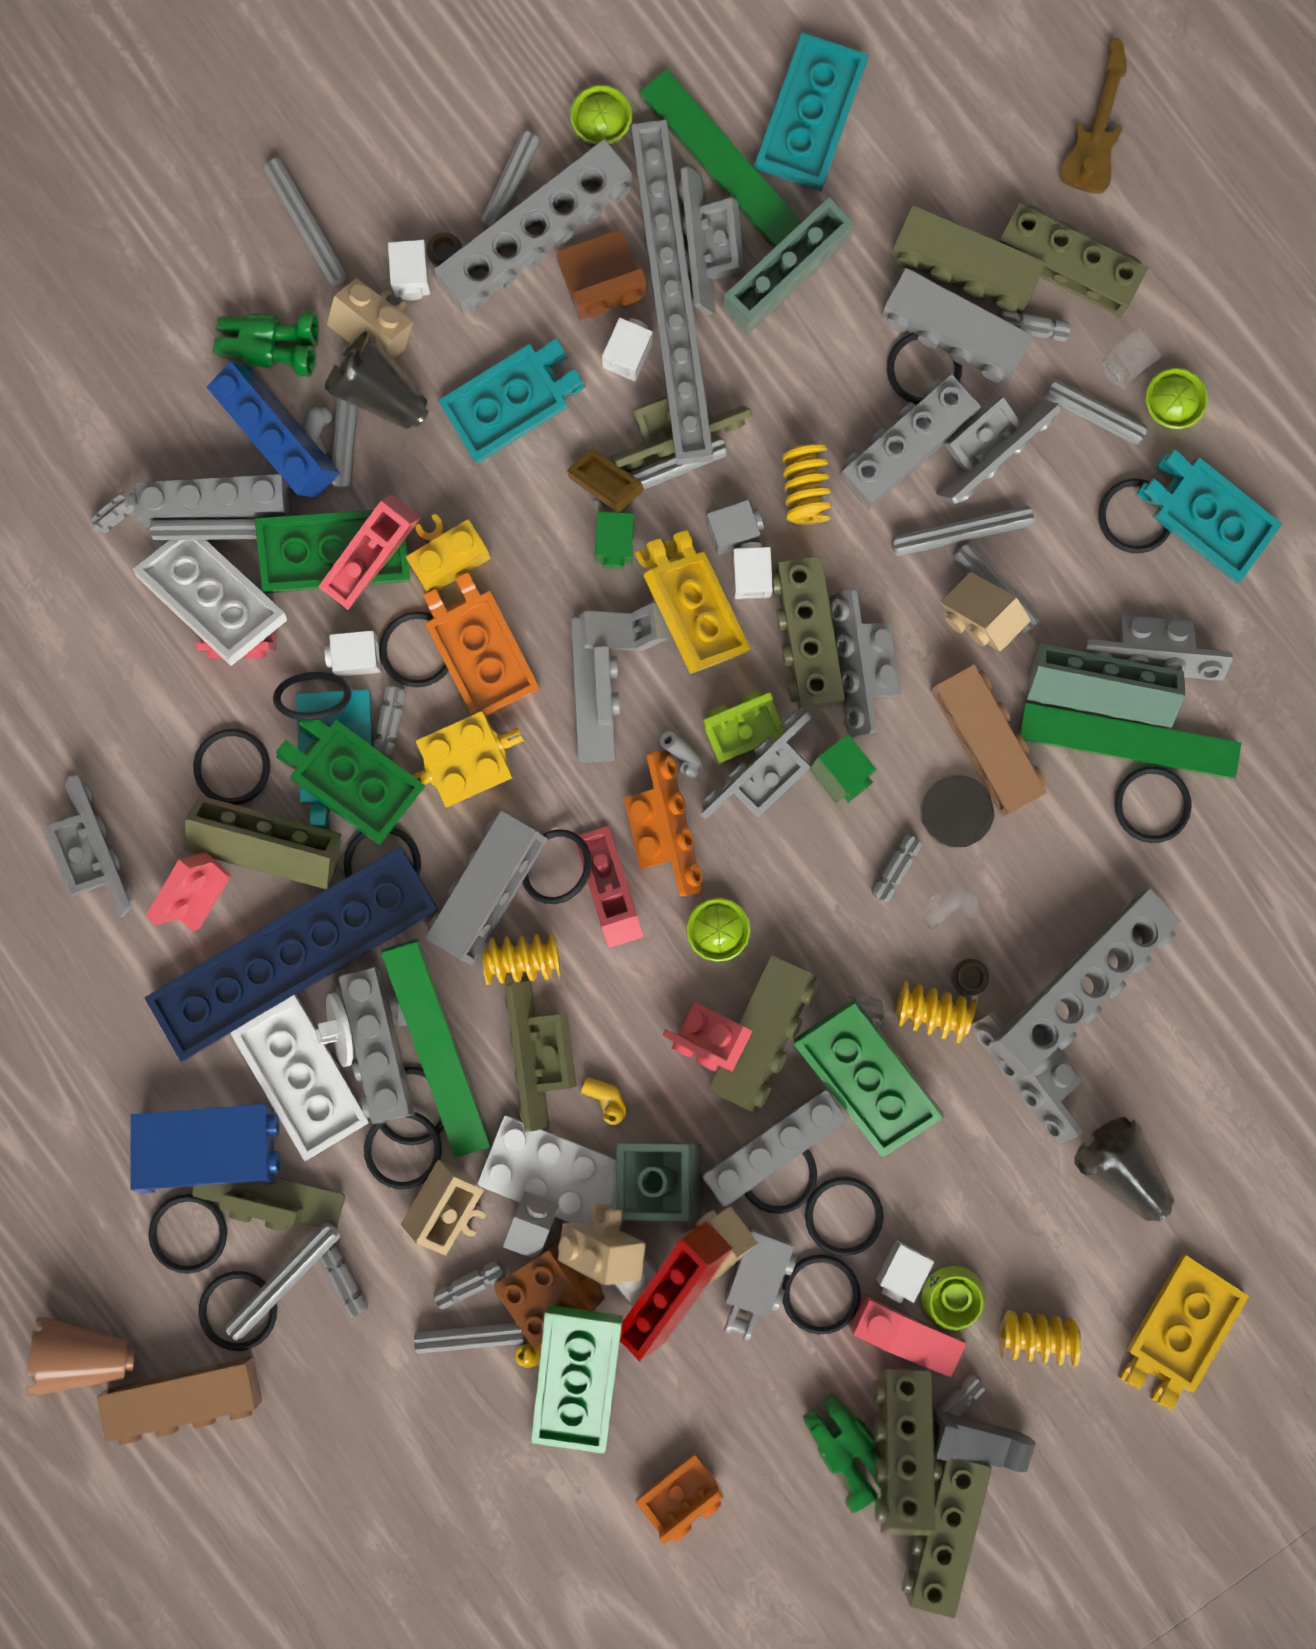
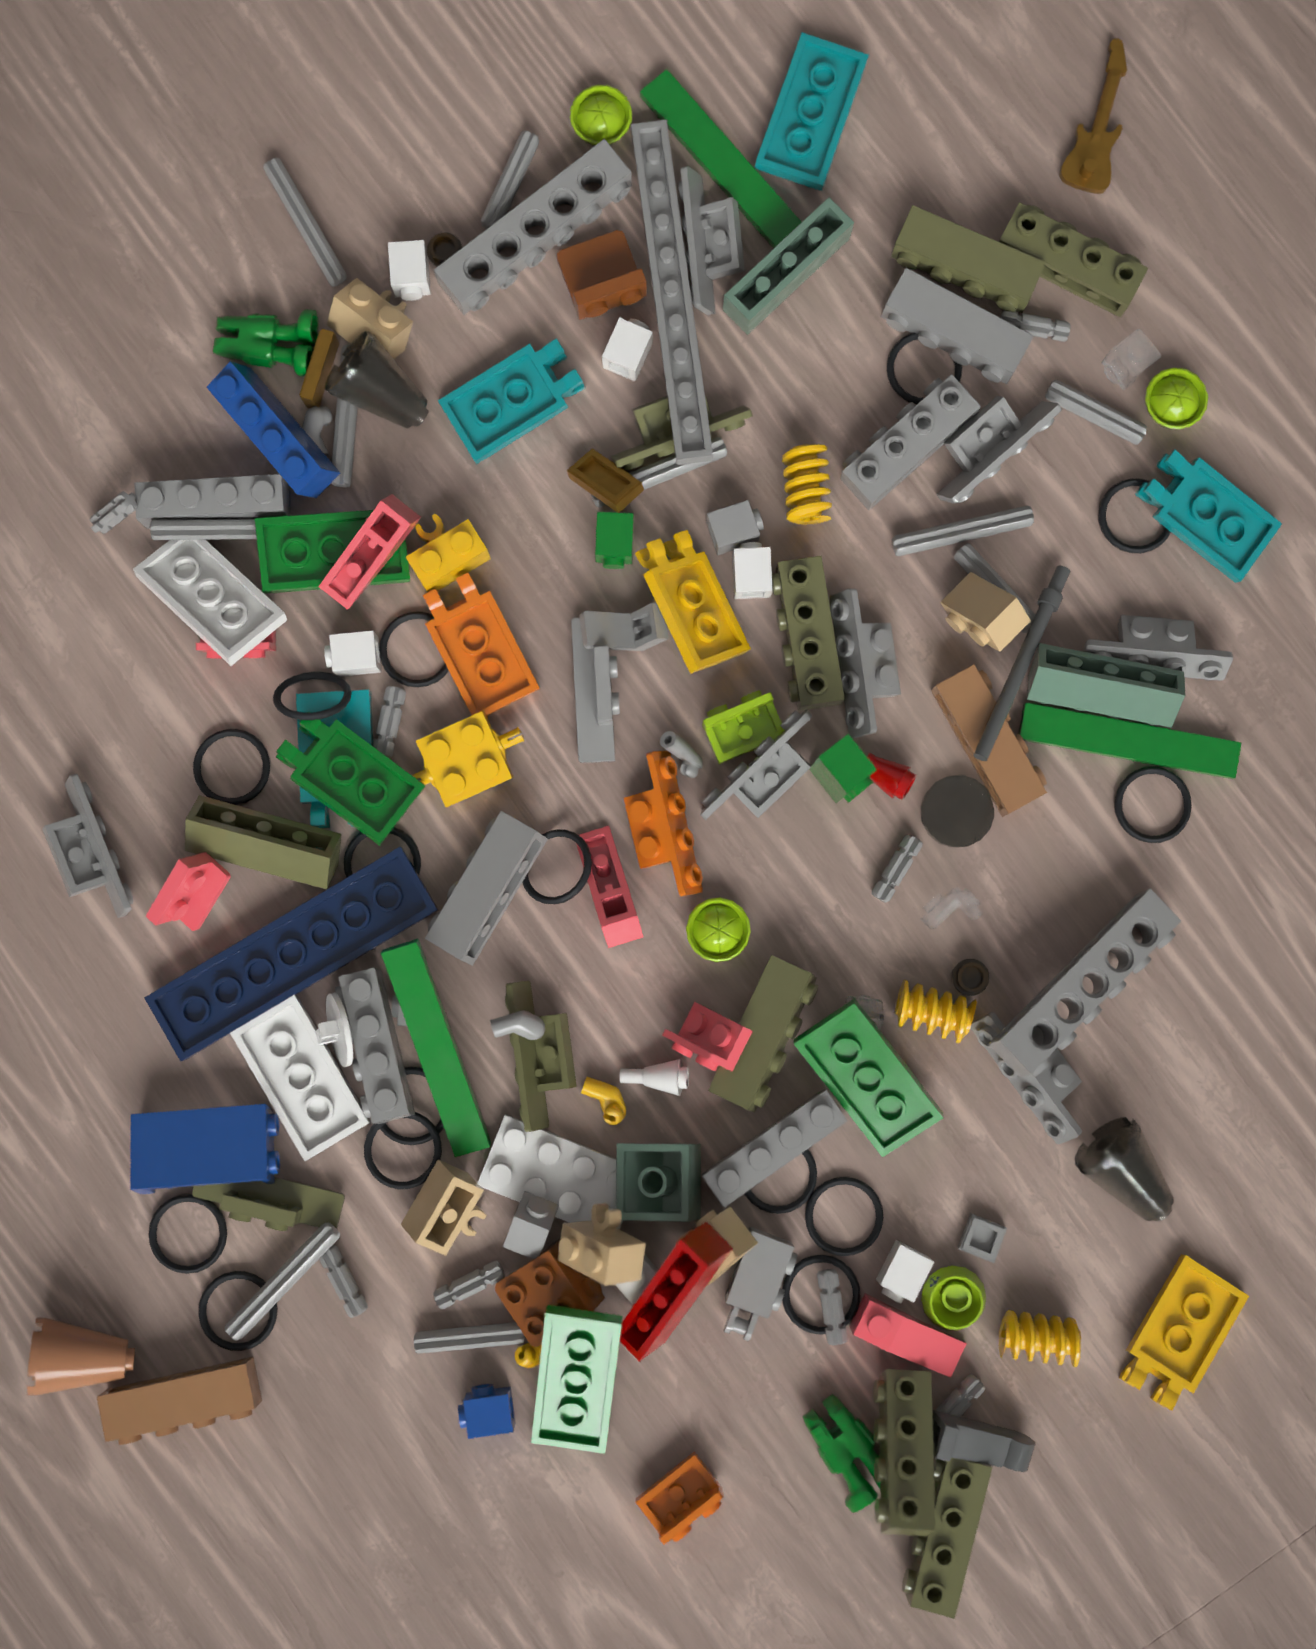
(319, 368): none -> pearl gold tile
(487, 1411): none -> blue brick
(520, 1023): none -> light grey arm
(521, 958): yellow piece -> none
(666, 1076): none -> white cone
(832, 1307): none -> light grey axle
(892, 777): none -> red cone
(982, 1238): none -> light grey tile
(1048, 603): none -> dark grey bar

